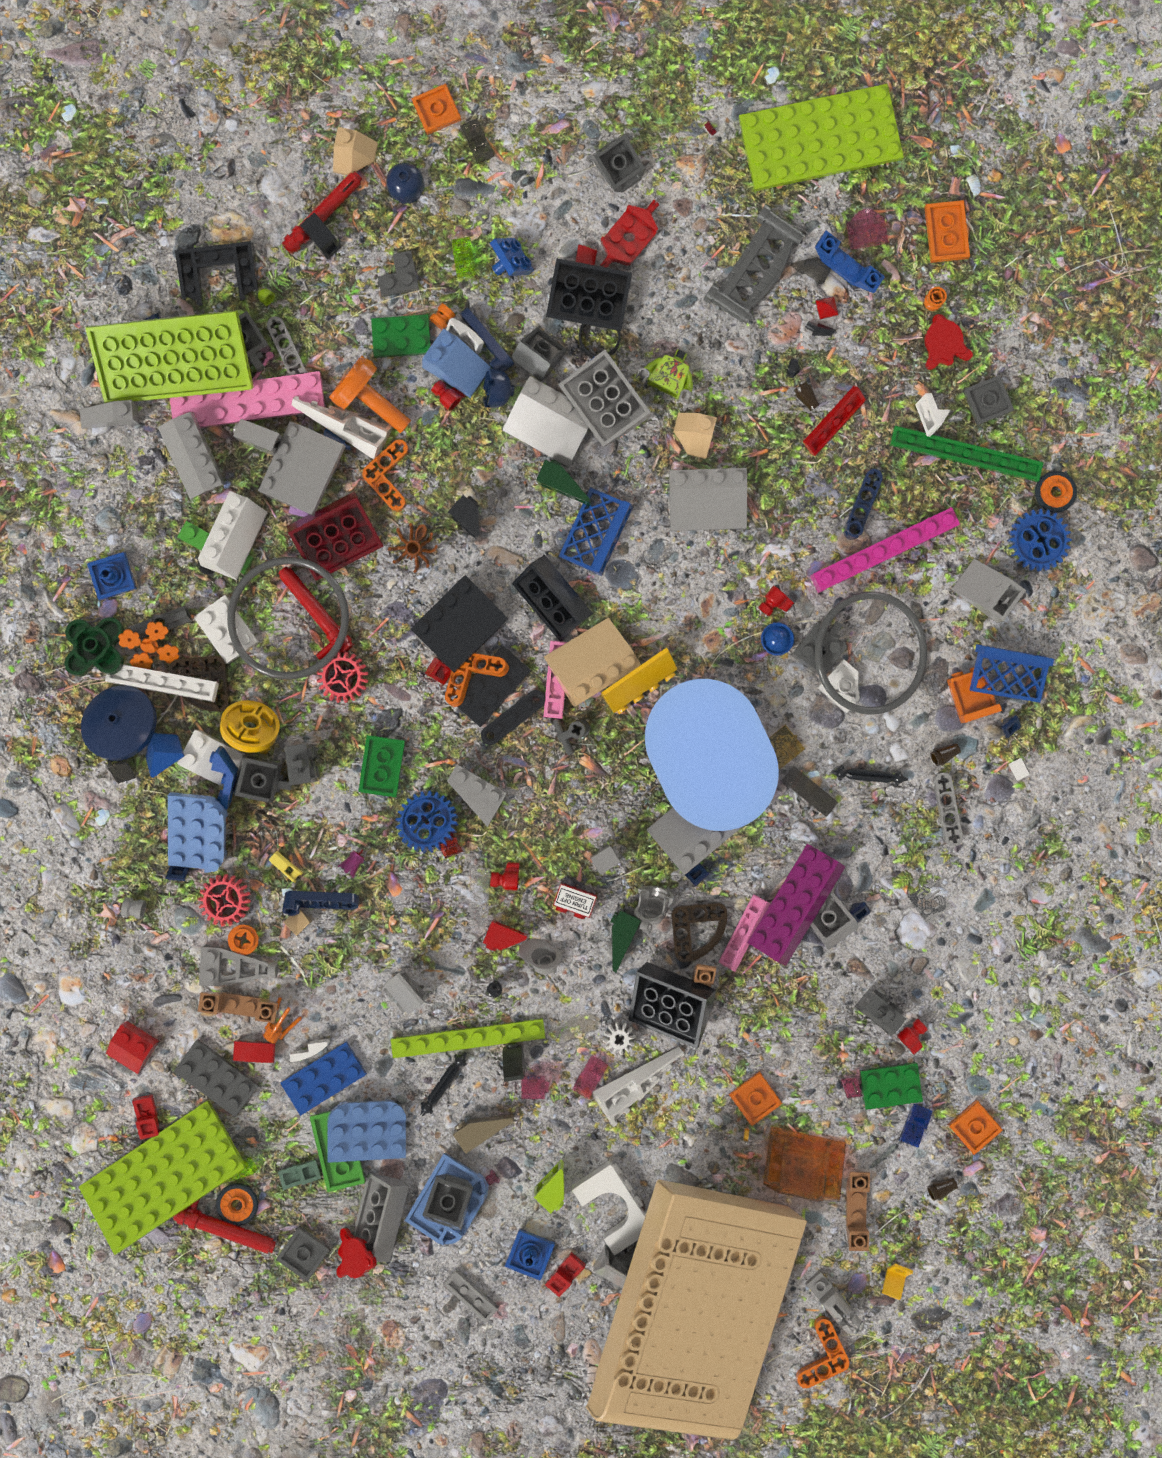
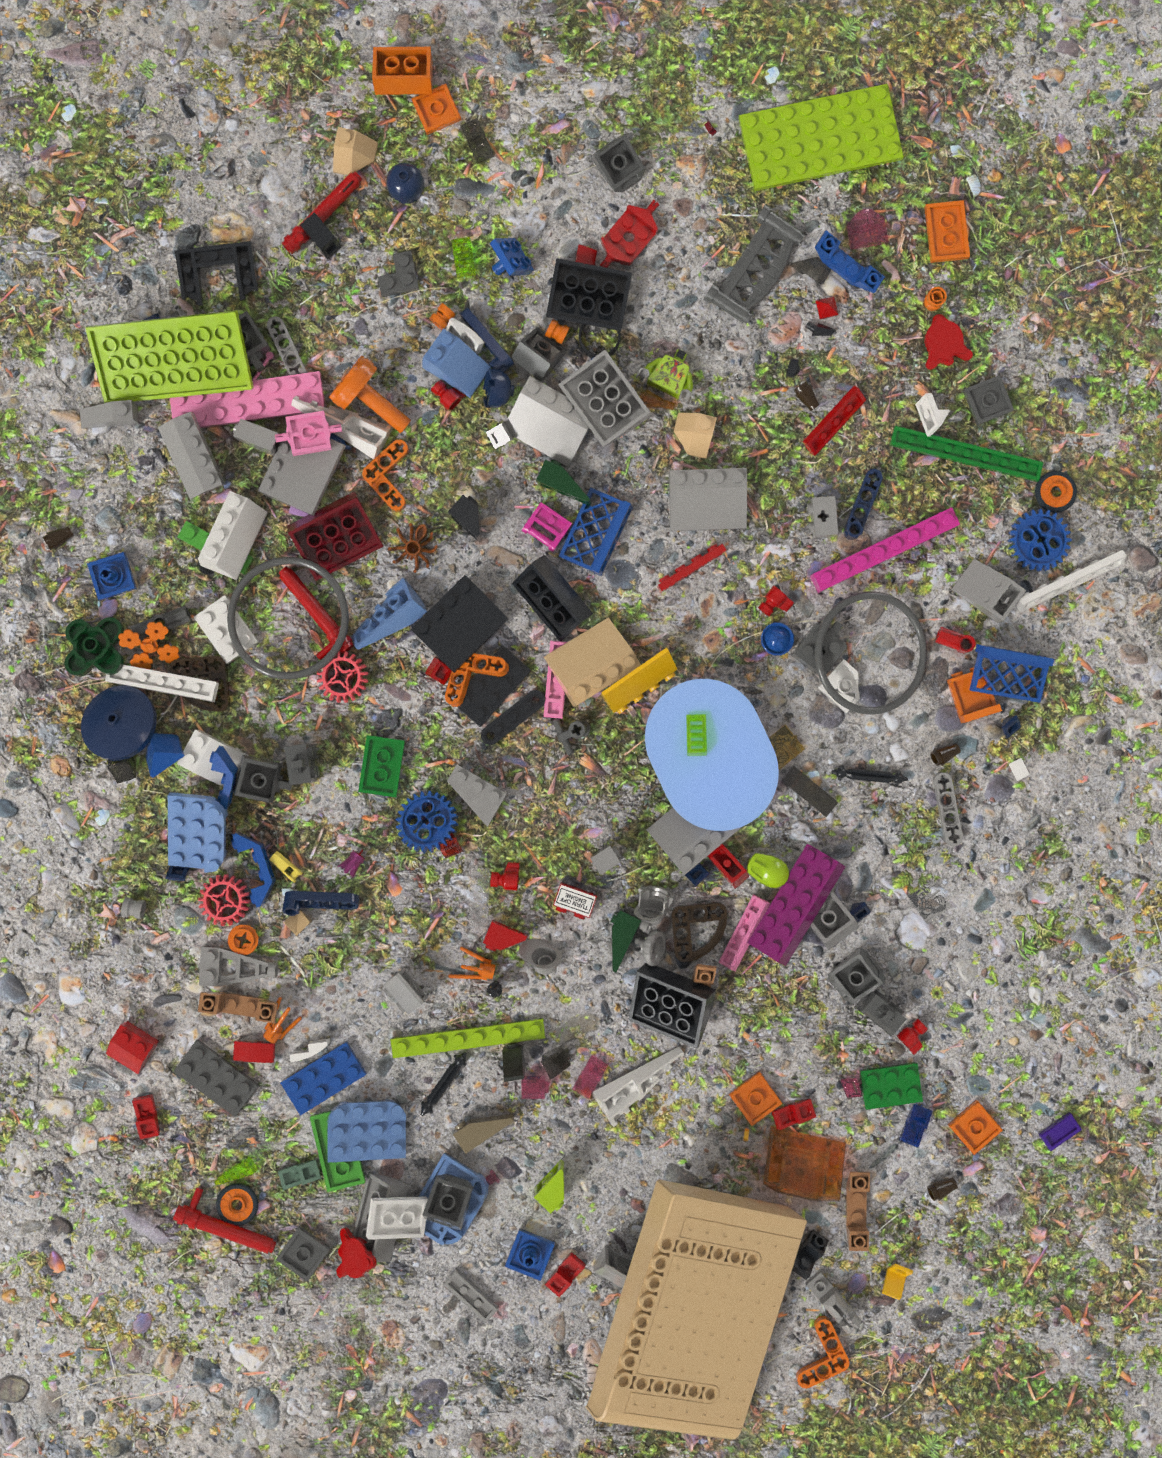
(57, 537): none -> dark brown cone
(162, 1177): lime plate -> none
(249, 739): yellow piece -> none
(258, 894): none -> blue slope
(266, 296): lime hinge -> none
(308, 433): none -> bright pink plate
(396, 1218): none -> white plate
(397, 611): none -> medium blue wedge
(400, 336): green plate -> none
(402, 70): none -> orange brick
(485, 970): none -> orange plant
(499, 435): none -> plate
(551, 522): none -> dark pink plate
(556, 1061): none -> clear smoke slope
(557, 331): none -> orange wheel
(608, 1180): white arch -> none
(611, 1038): white gear -> none
(652, 947): none -> light grey hair
(654, 401): none -> clear orange cone
(684, 571): none -> red plate
(700, 751): none -> clear neon green slope
(728, 866): none -> red slope
(768, 870): none -> lime helmet
(793, 1113): none -> red slope
(809, 1252): none -> black slope
(826, 507): none -> light grey brick
(856, 976): none -> dark grey slope
(953, 640): none -> red piece
(1060, 1131): none -> dark purple tile
(1076, 578): none -> white plate

